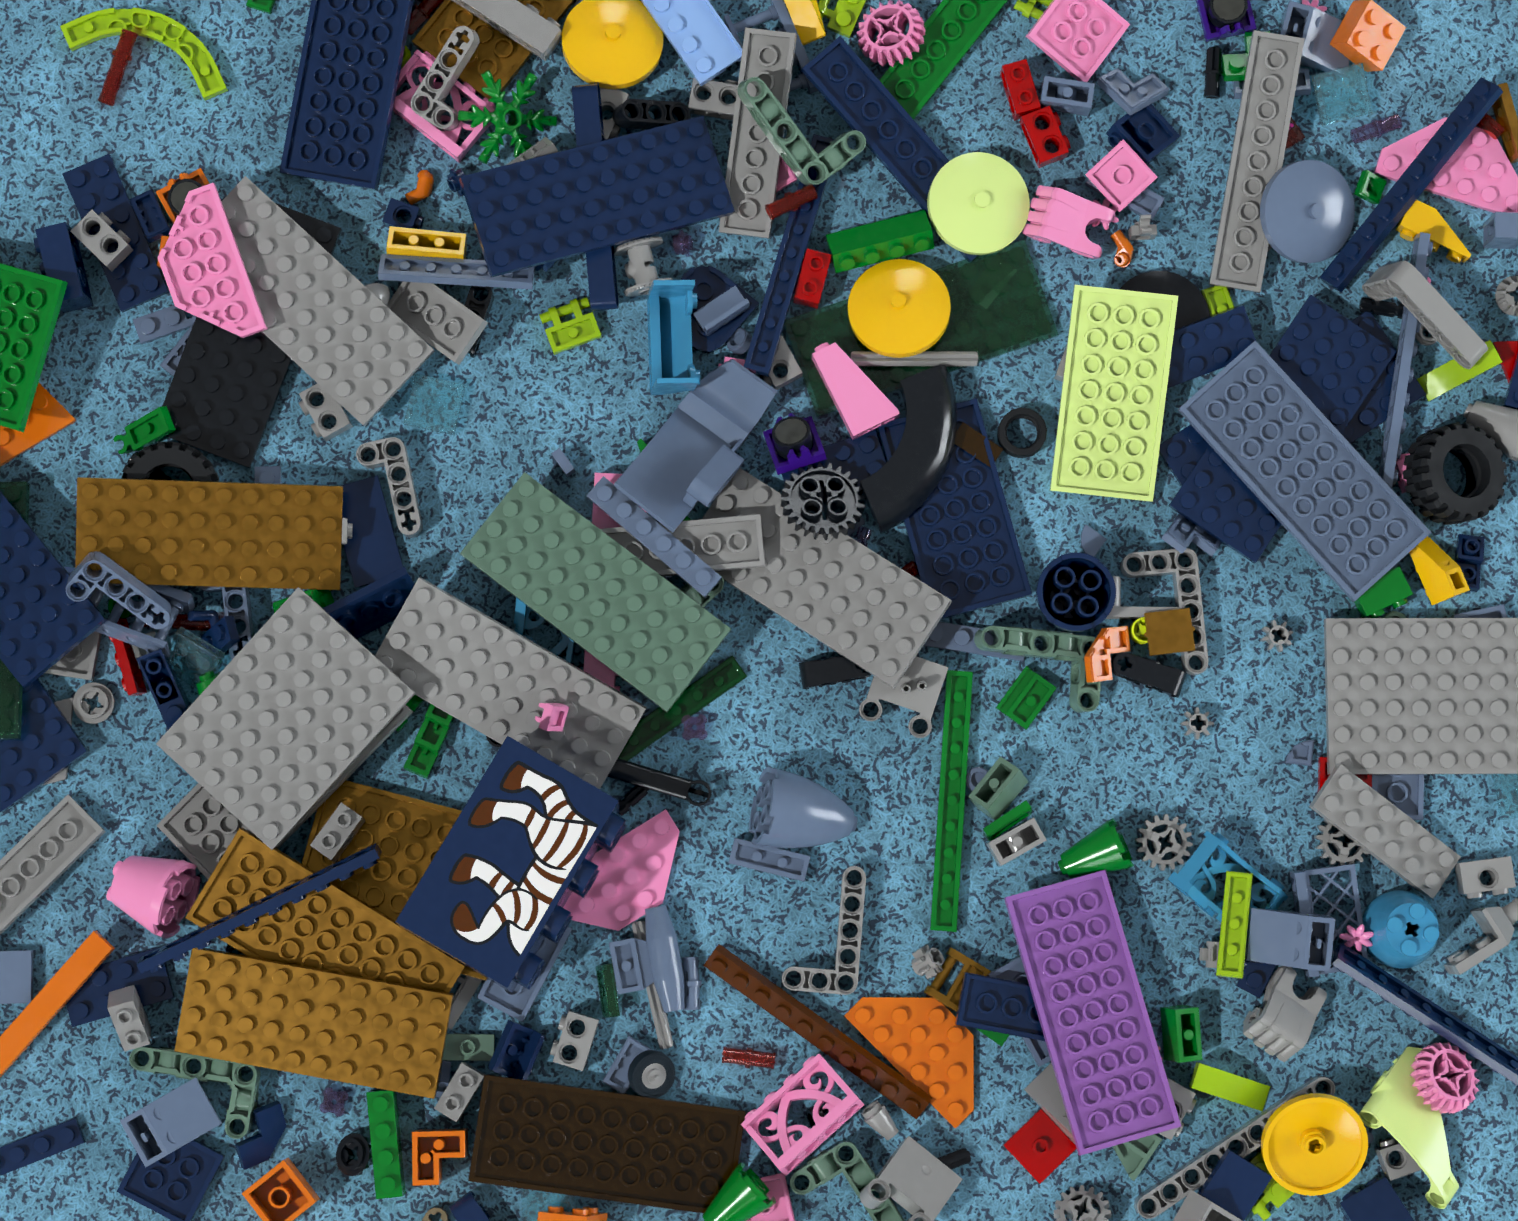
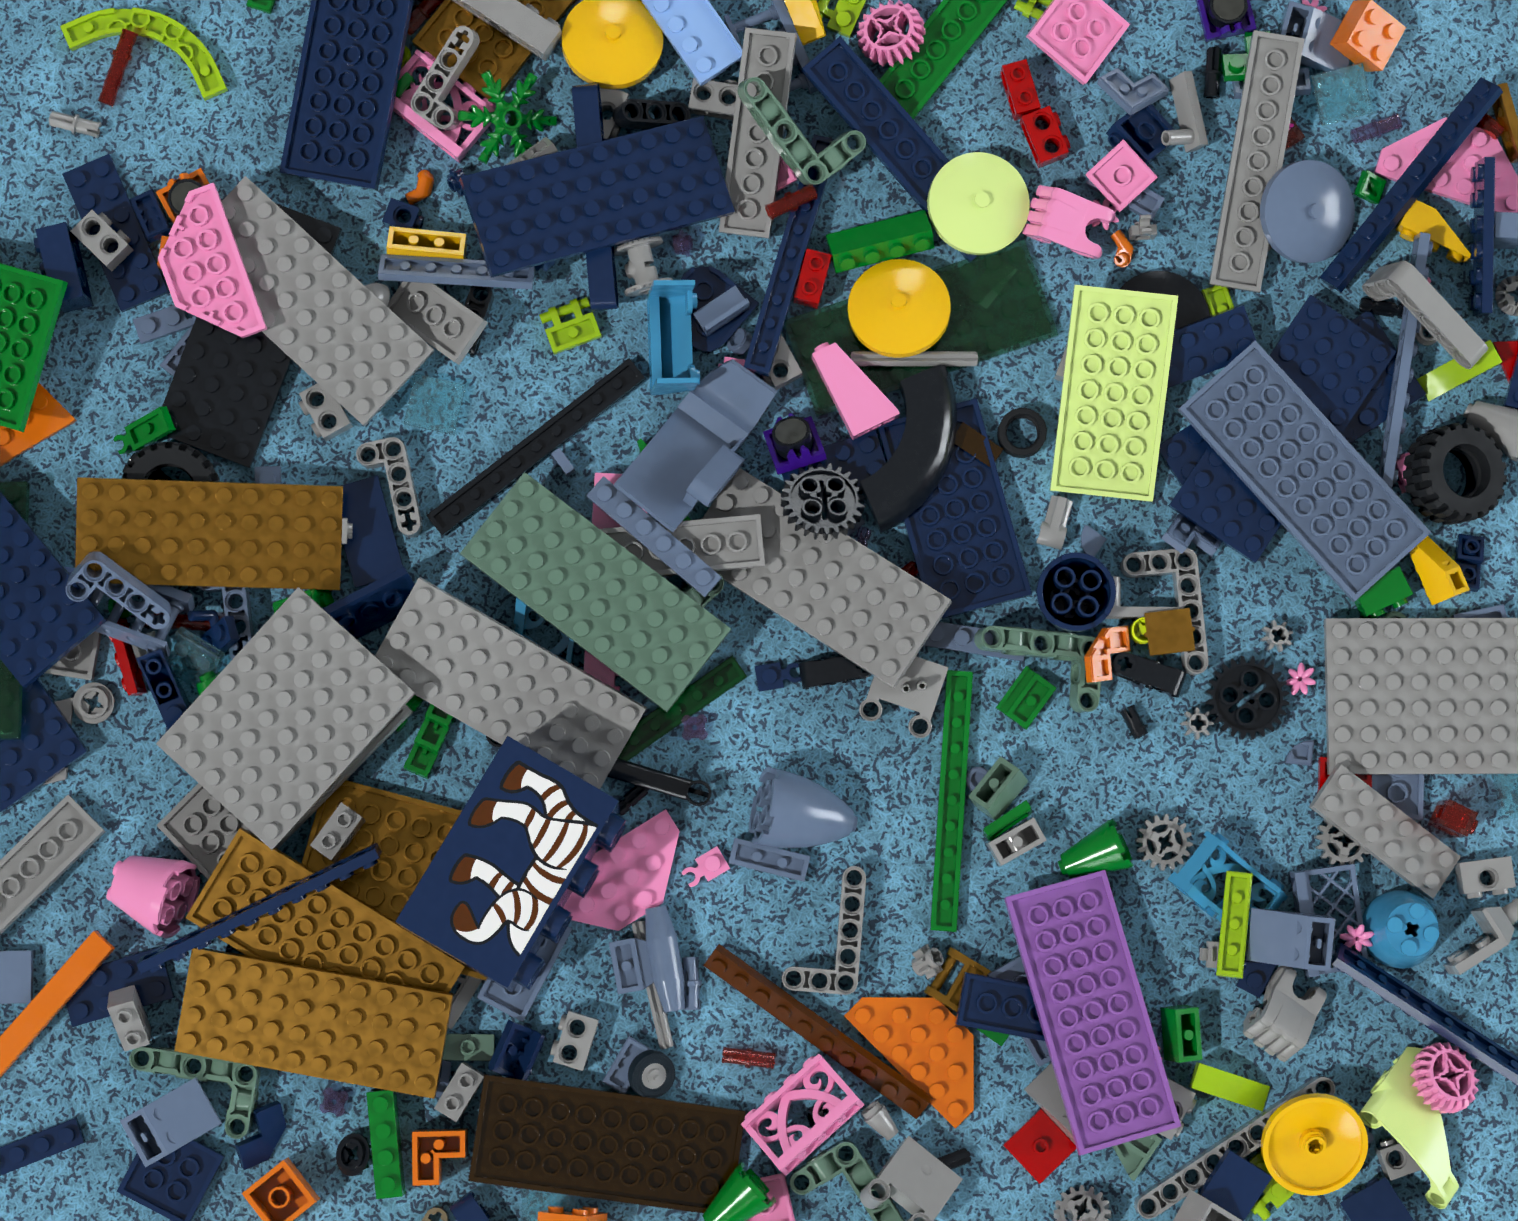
(75, 124): none -> light grey axle
(404, 84): none -> green tile
(536, 447): none -> black plate
(553, 716): bright pink tile -> none
(607, 990): clear green tile -> none
(709, 865): none -> bright pink plate
(771, 676): none -> dark blue plate
(1054, 526): none -> light grey piece
(1066, 95): sand blue brick -> none
(1135, 724): none -> black pin
(1190, 119): none -> light grey piece
(1260, 716): none -> black gear
(1300, 675): none -> bright pink plant
(1453, 819): none -> clear red brick
(1483, 240): none -> dark blue plate

